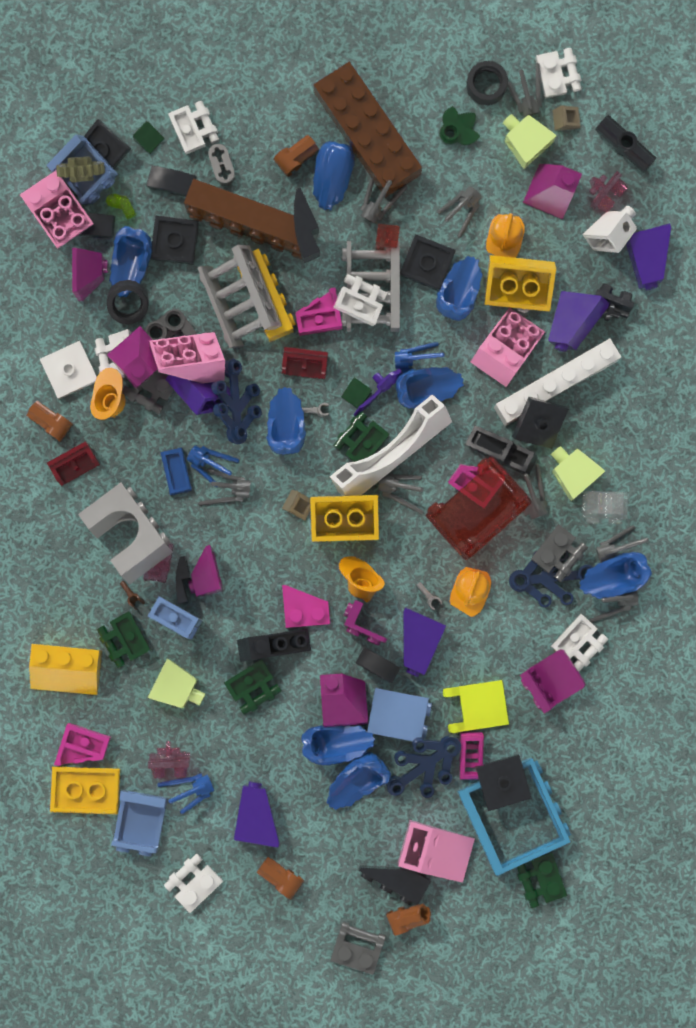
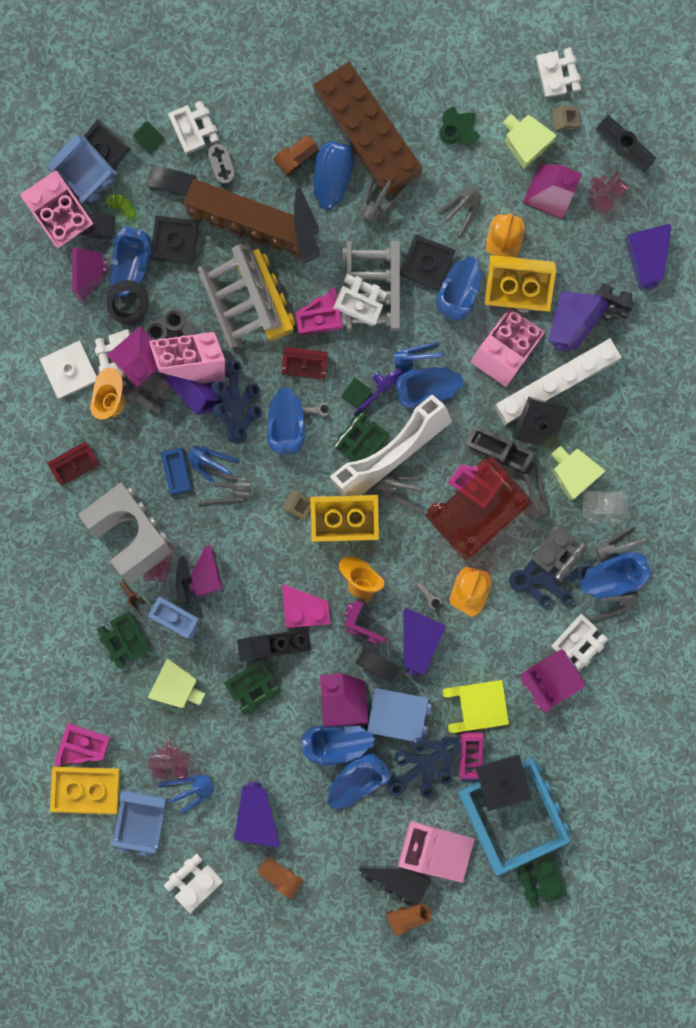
(53, 423): dark orange piece -> none
(65, 669): yellow slope -> none
(80, 169): olive gear -> none
(355, 955): dark grey plate -> none
(387, 236): clear red bracket -> none
(489, 66): black tyre -> none
(529, 105): dark grey plant -> none
(611, 230): white torso -> none

